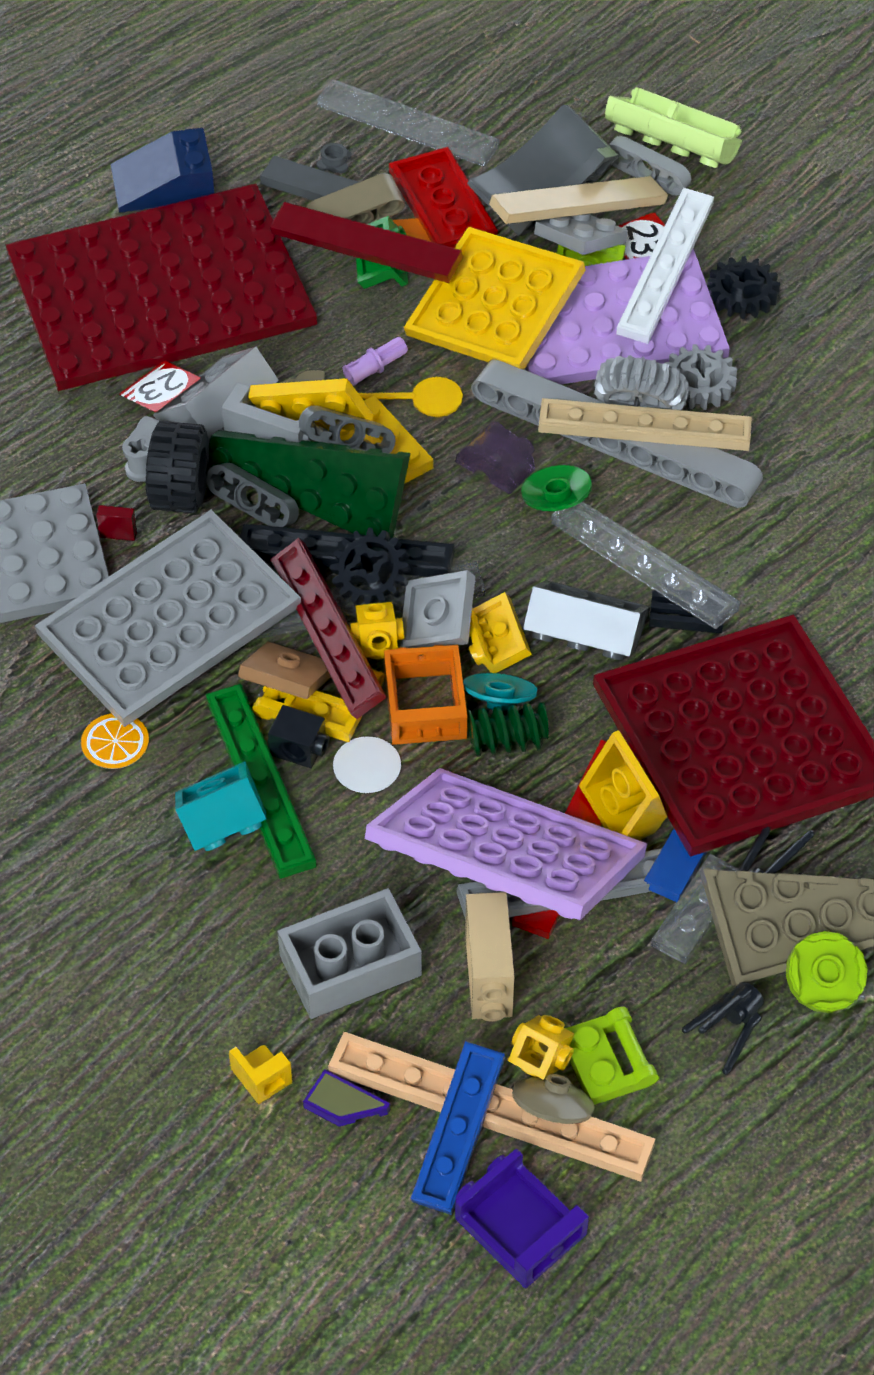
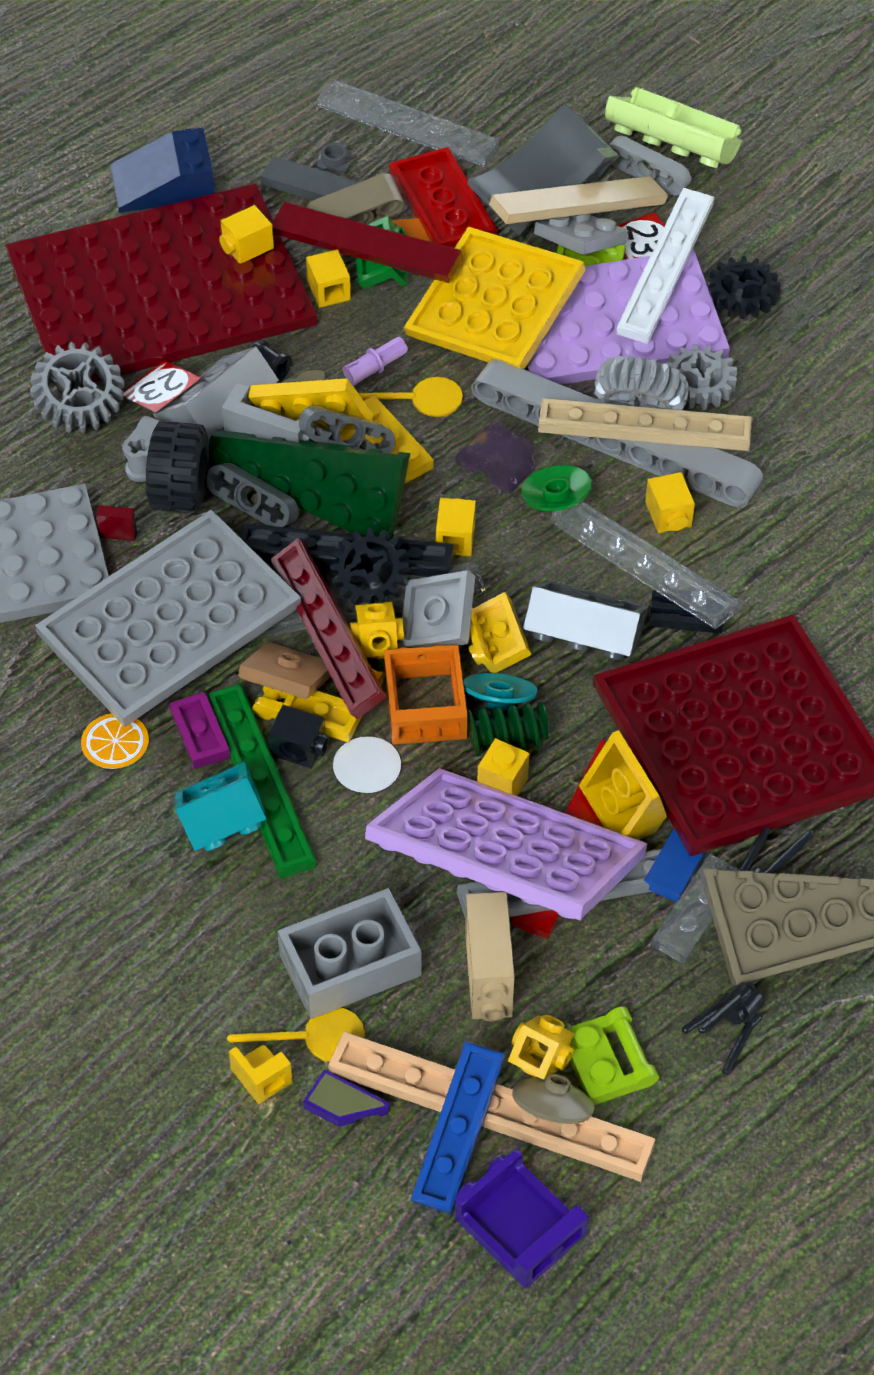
(57, 372): none -> light grey gear
(199, 730): none -> magenta plate
(246, 234): none -> yellow brick
(278, 362): none -> black bush
(320, 1034): none -> yellow piece
(328, 278): none -> yellow brick
(456, 524): none -> yellow brick
(504, 767): none -> yellow brick
(669, 502): none -> yellow brick
(826, 972): lime tile -> none

